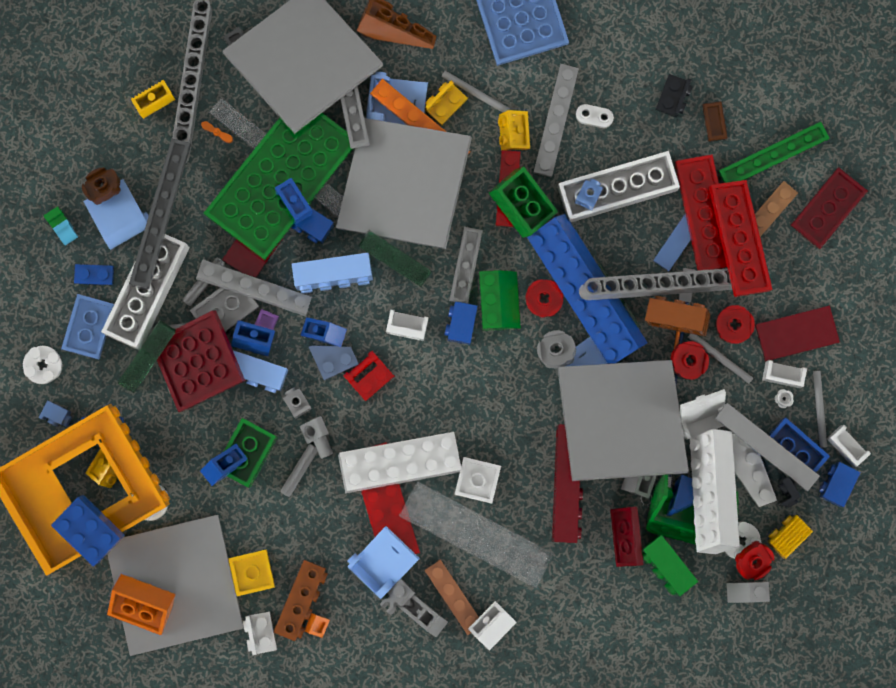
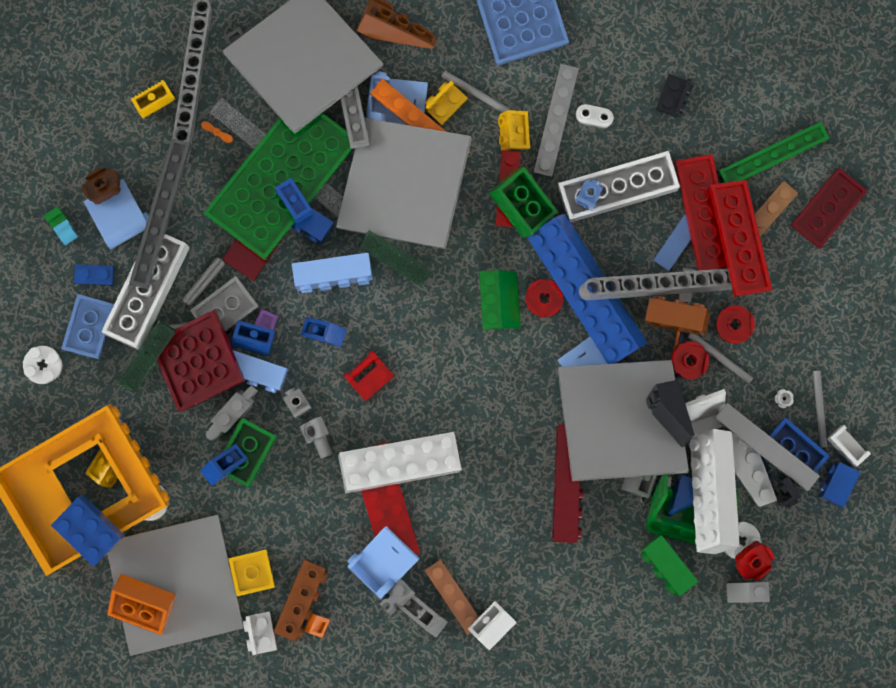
(55, 414): medium blue brick -> none
(231, 413): none -> light grey hinge
(253, 287): light grey plate -> none
(299, 470): light grey axle -> none
(333, 359): sand blue wing -> none
(407, 325): white panel -> none
(462, 322): blue brick -> none
(466, 265): light grey tile -> none
(476, 534): clear plate -> none
(477, 480): white plate -> none
(563, 357): light grey plate -> none
(626, 536): dark red tile -> none
(671, 411): none -> black slope
(714, 121): reddish brown tile -> none
(784, 374): white panel -> none
(789, 535): yellow brick -> none
(797, 333): dark red tile -> none

